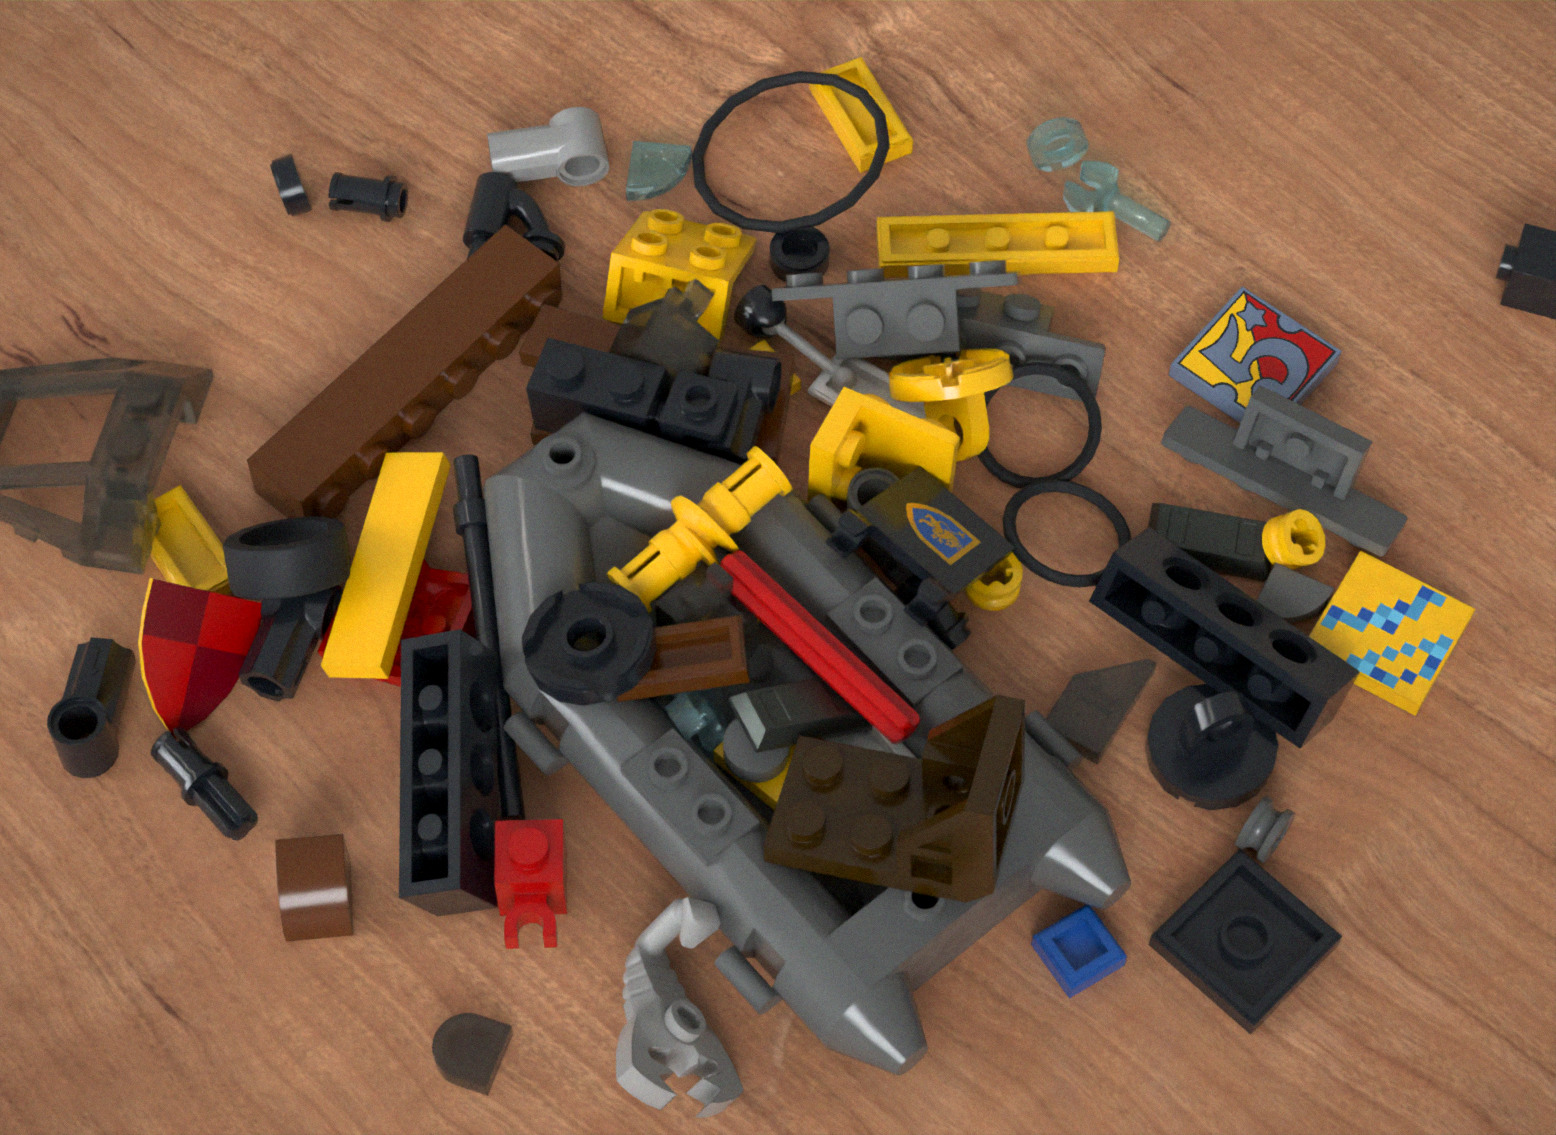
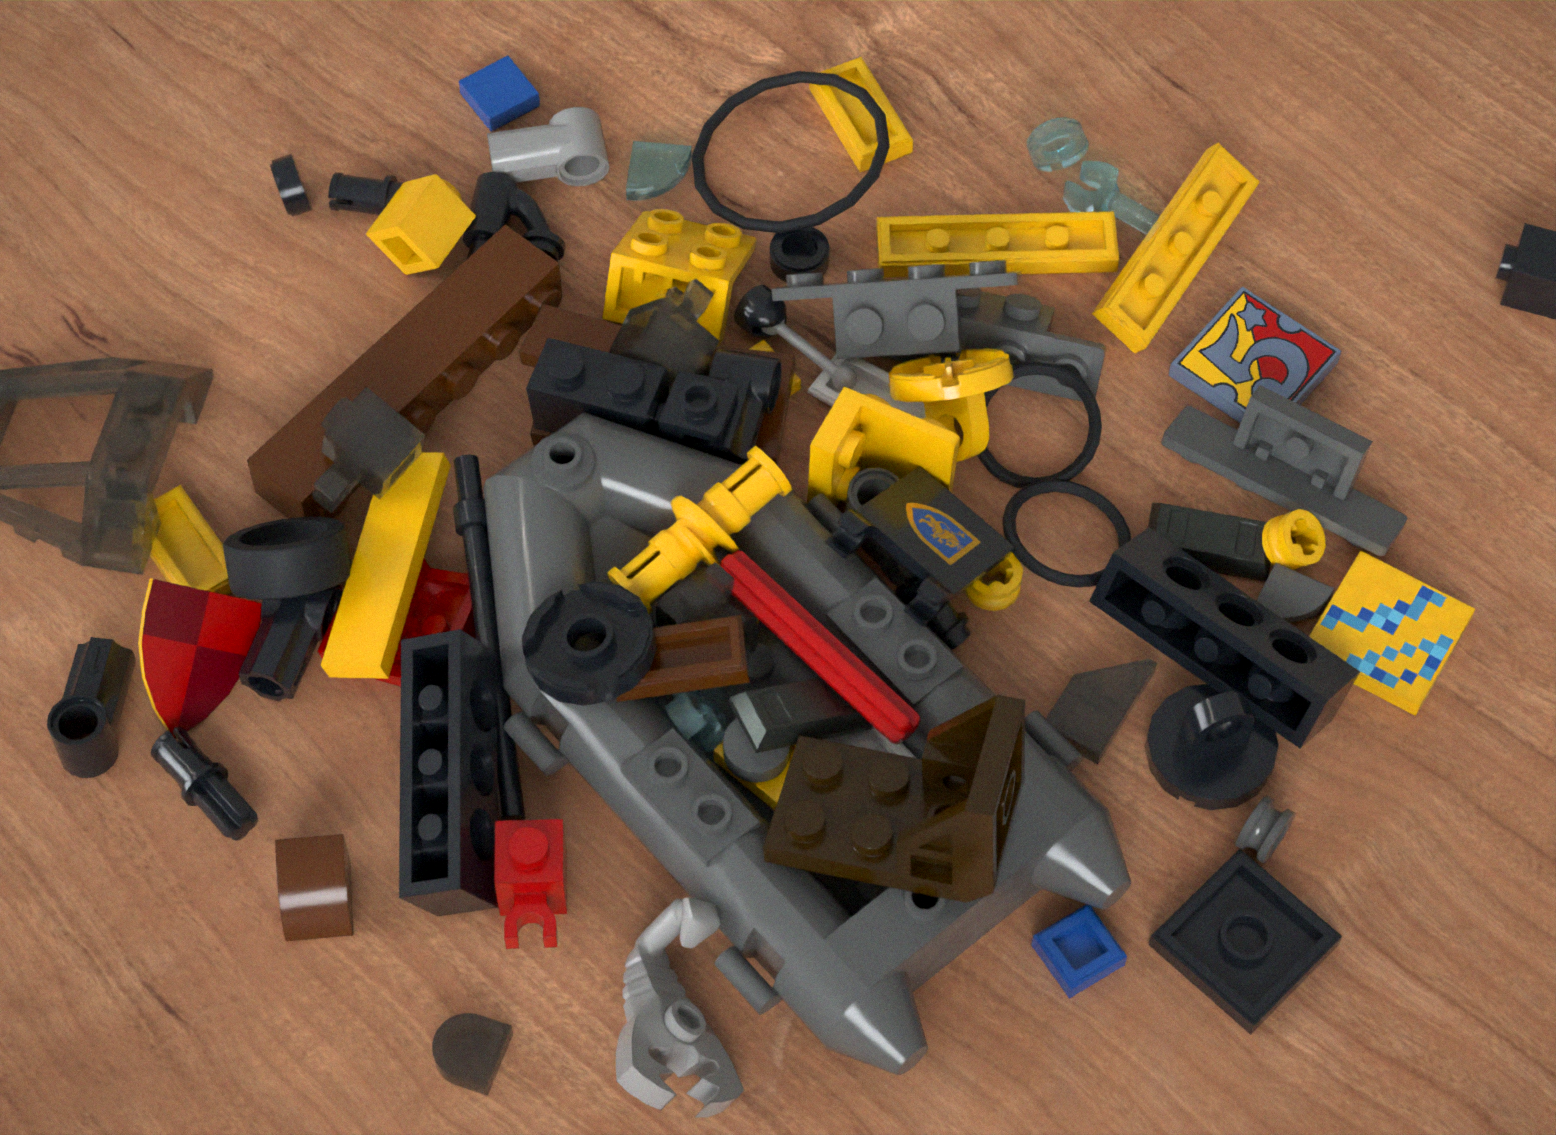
(368, 447): none -> clear smoke brick
(421, 224): none -> yellow brick
(499, 93): none -> blue tile
(1175, 248): none -> yellow tile

